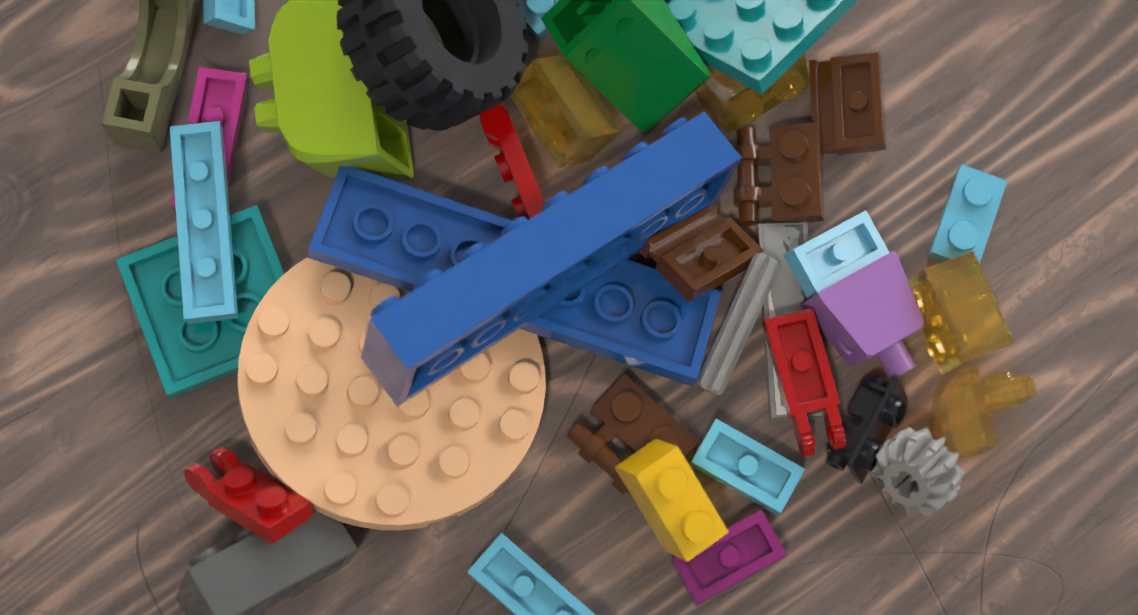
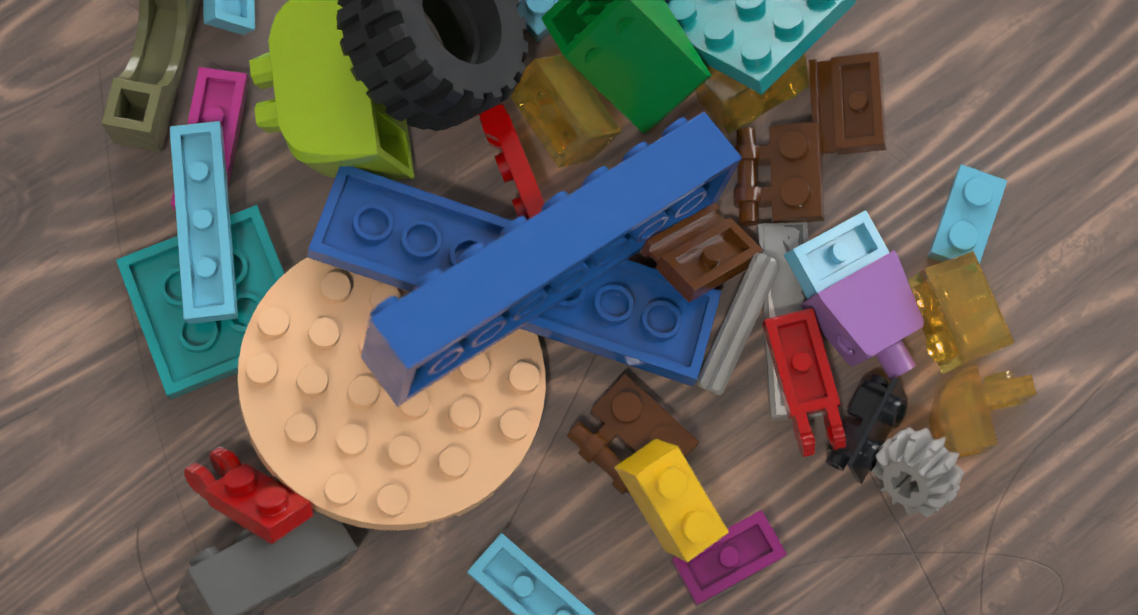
(747, 467): medium azure plate -> none

